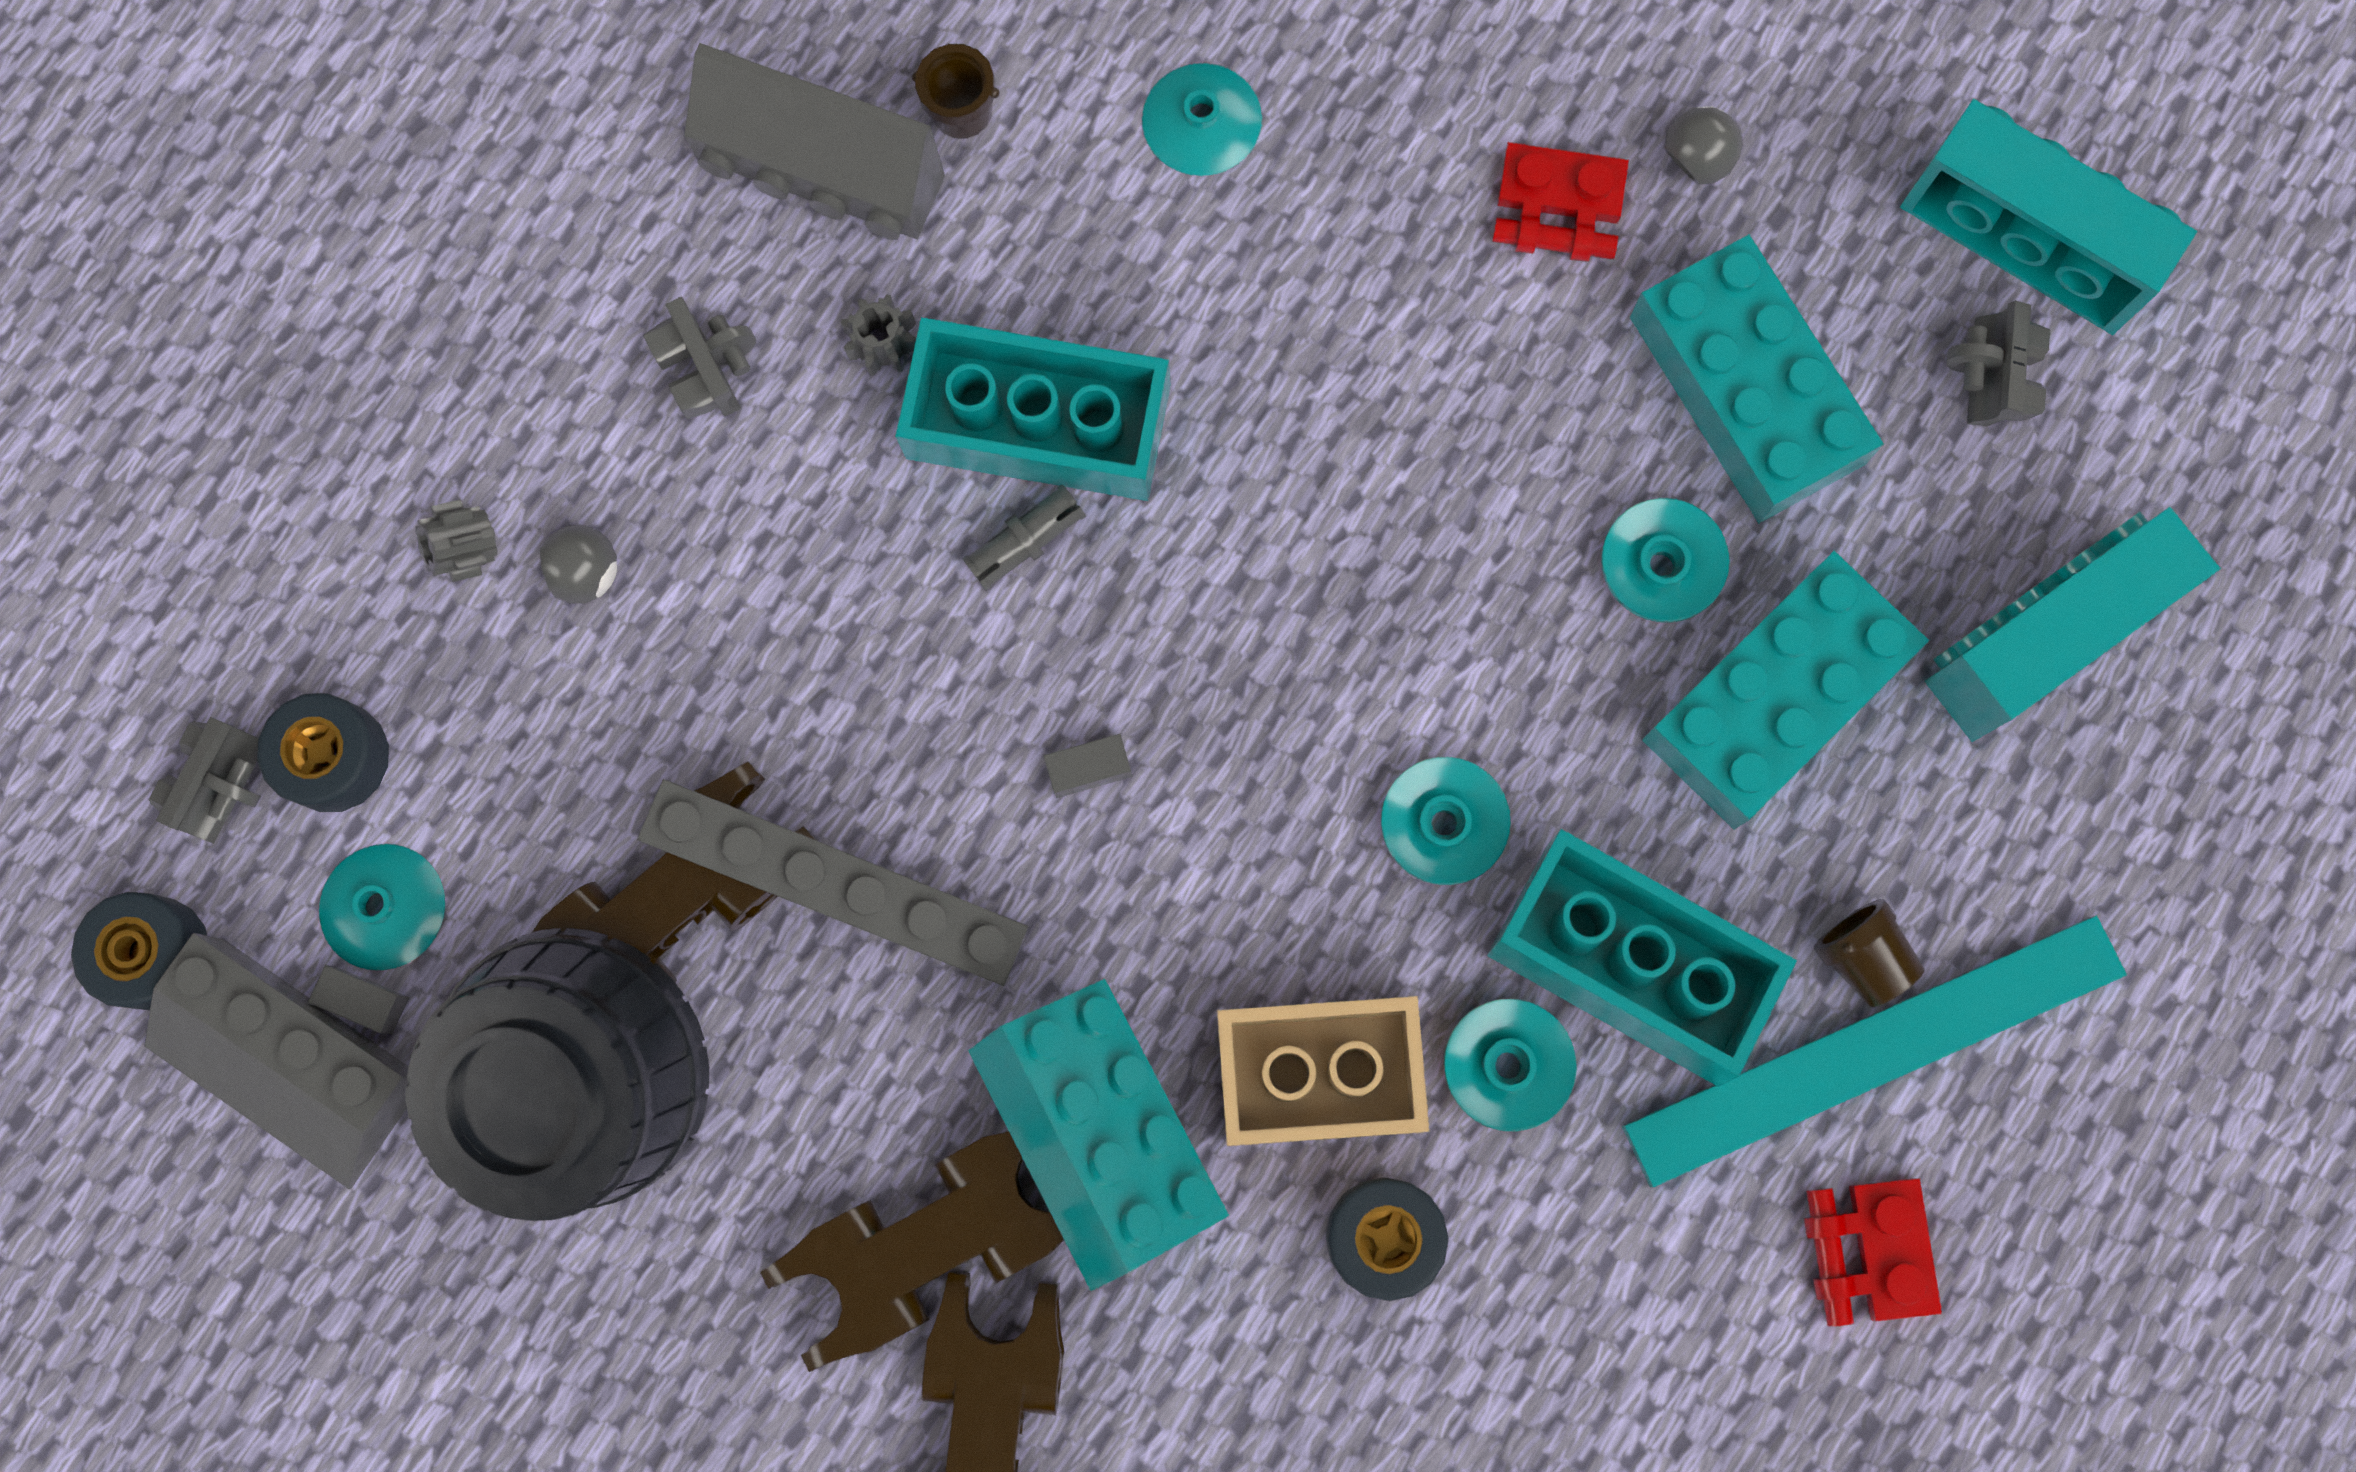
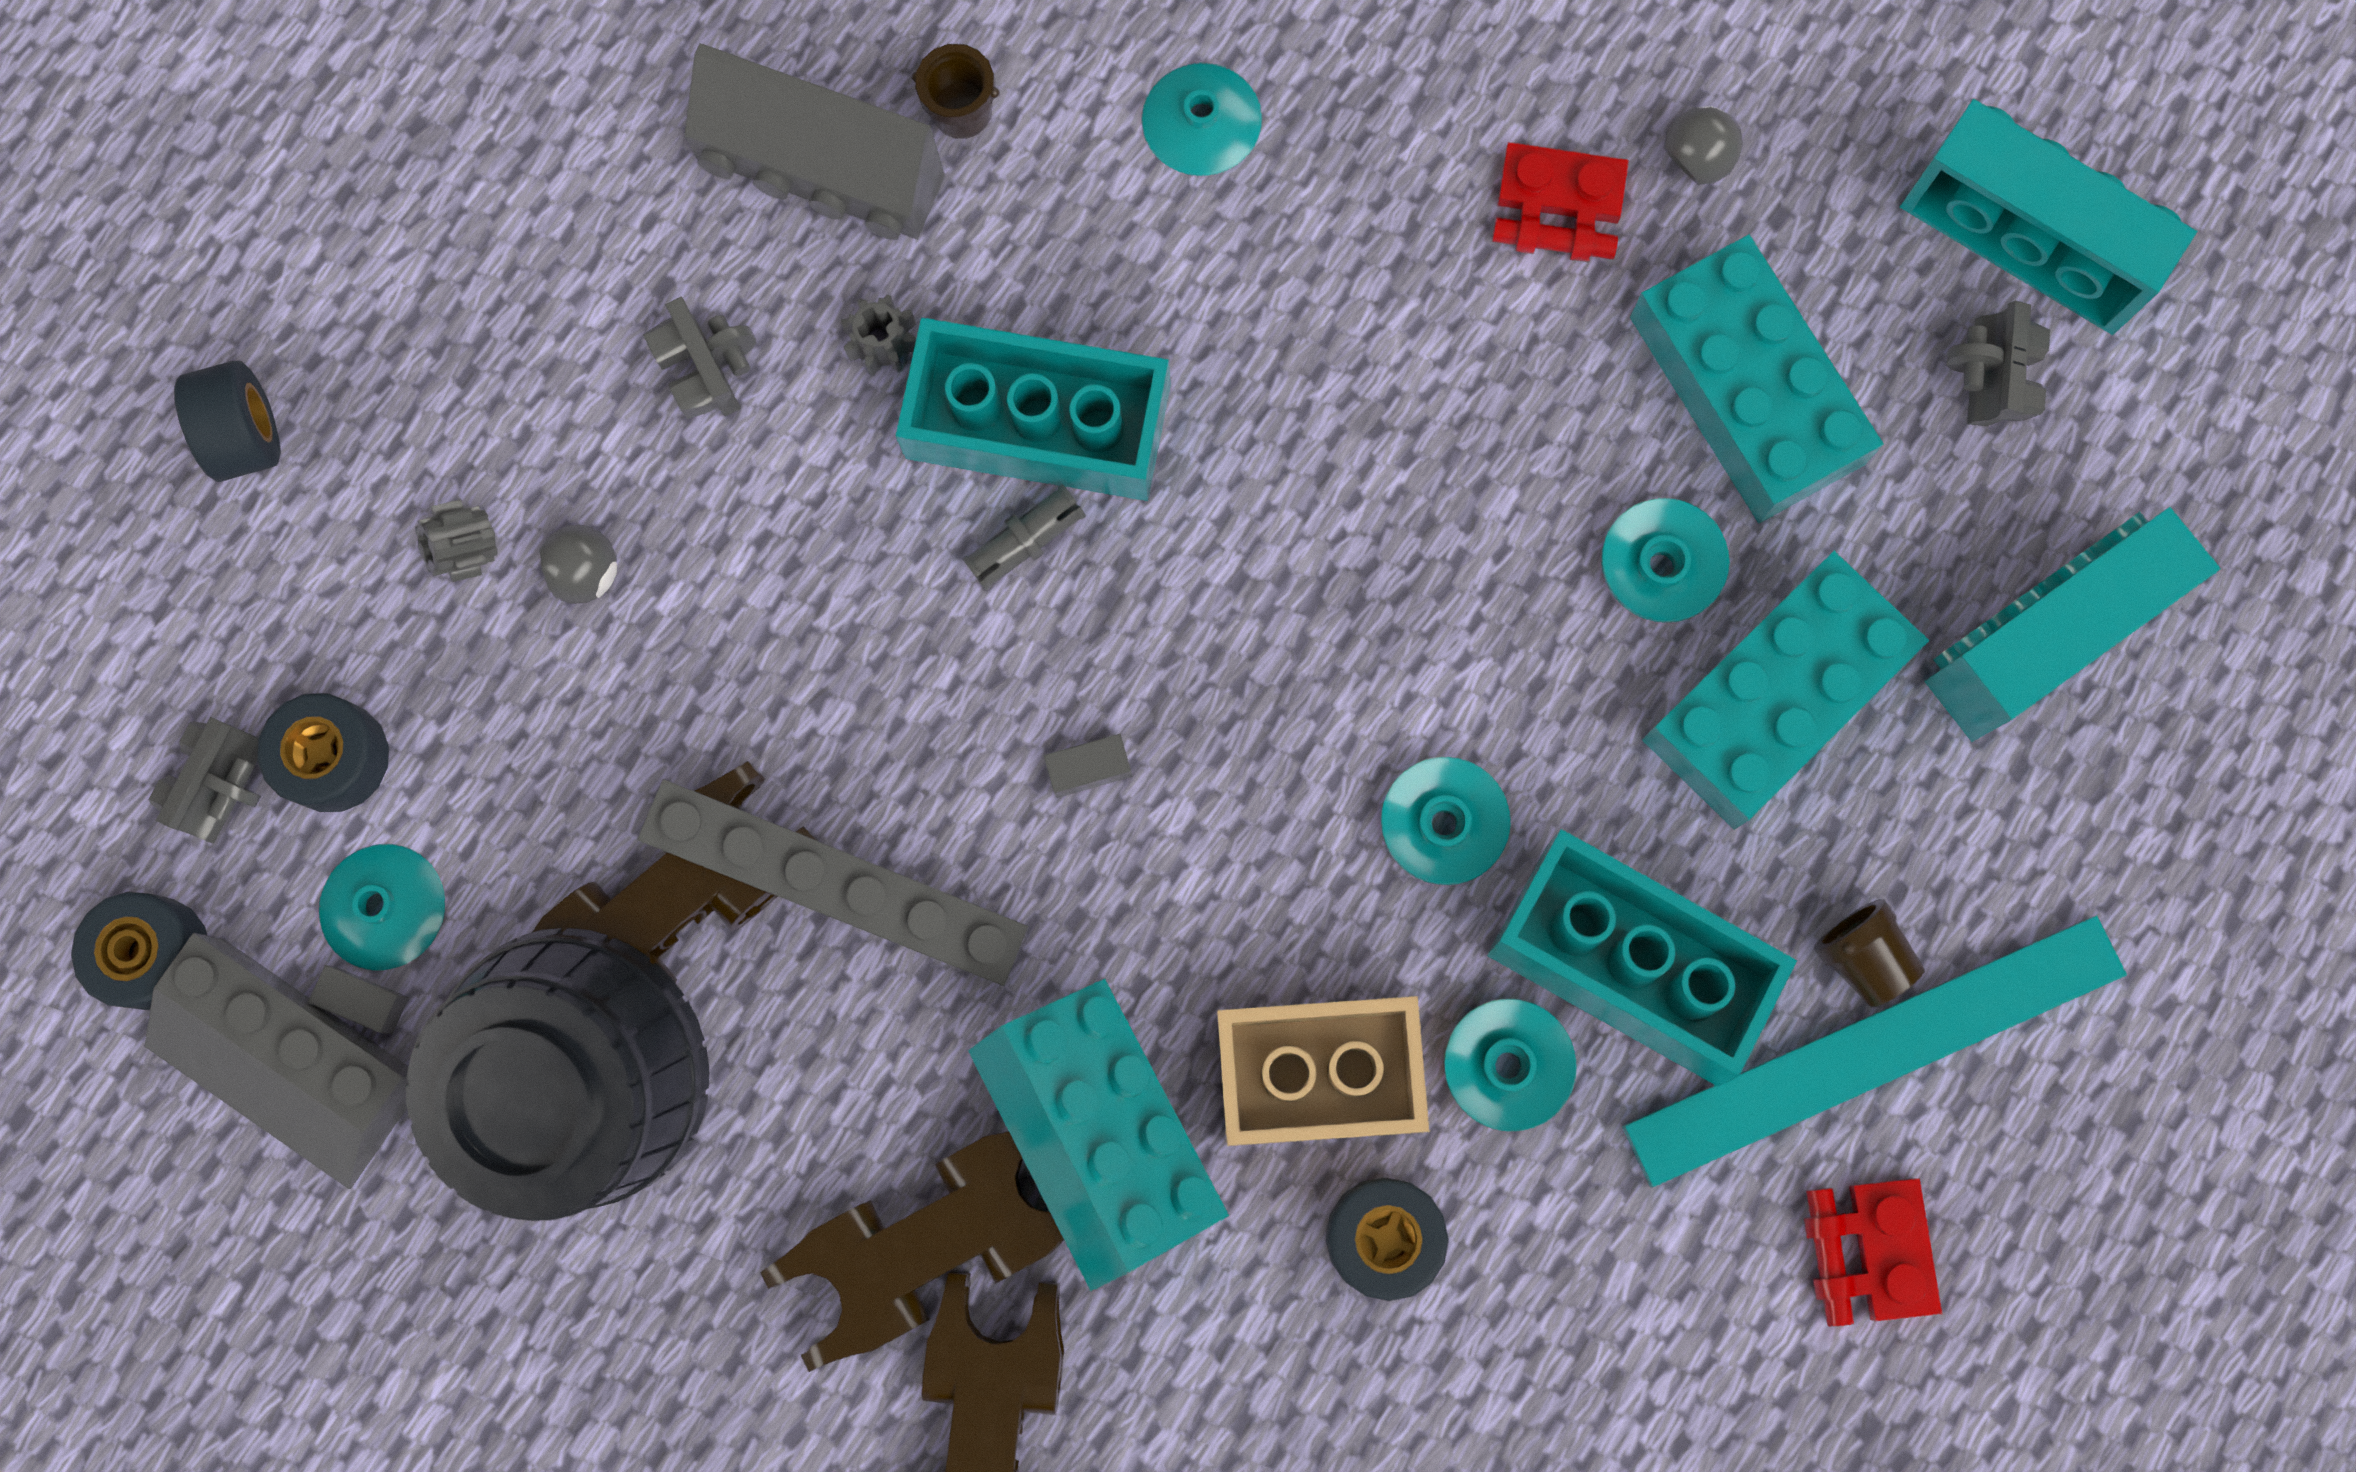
(227, 421): none -> black wheel

